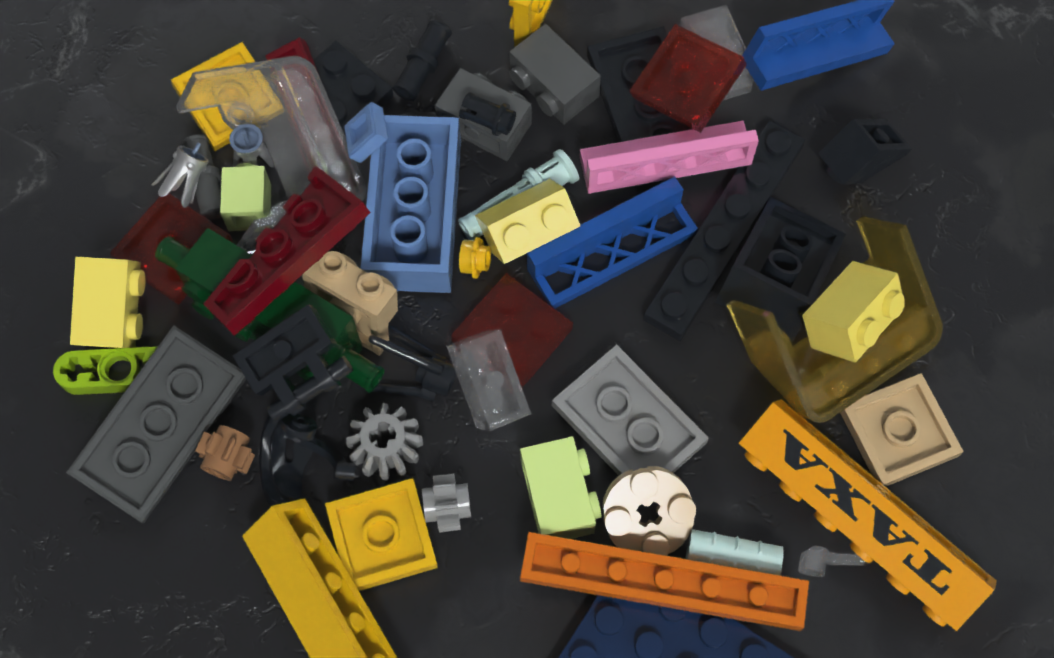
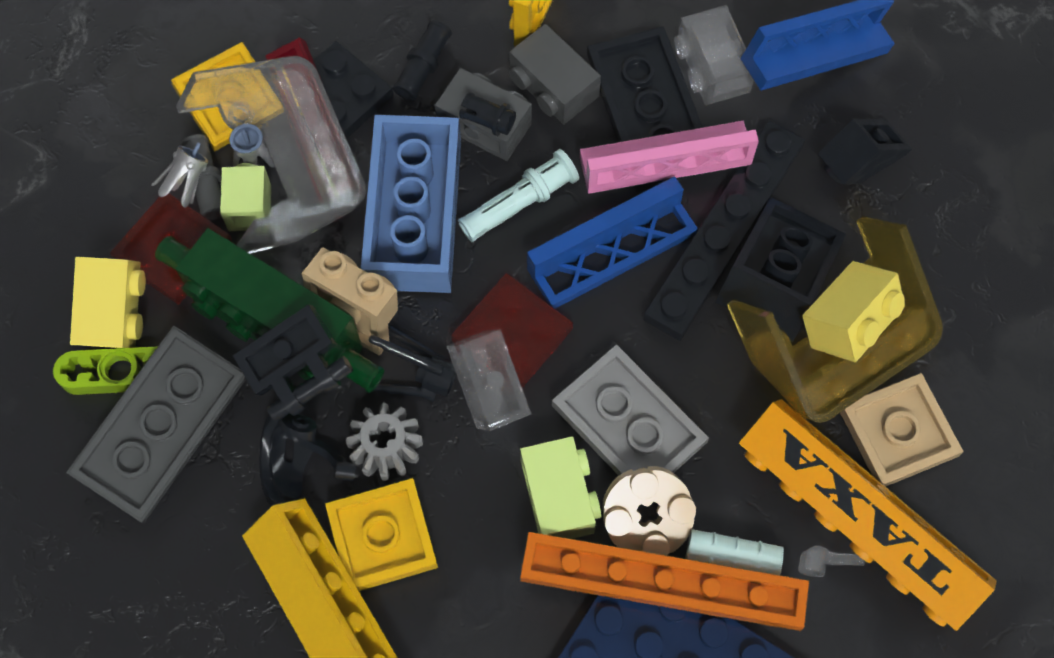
(225, 452): medium nougat gear -> none
(282, 254): dark red wing -> none
(365, 132): medium blue tile -> none
(446, 502): light grey gear -> none
(474, 257): yellow plate -> none
(527, 220): light yellow brick -> none
(688, 78): clear red plate -> none

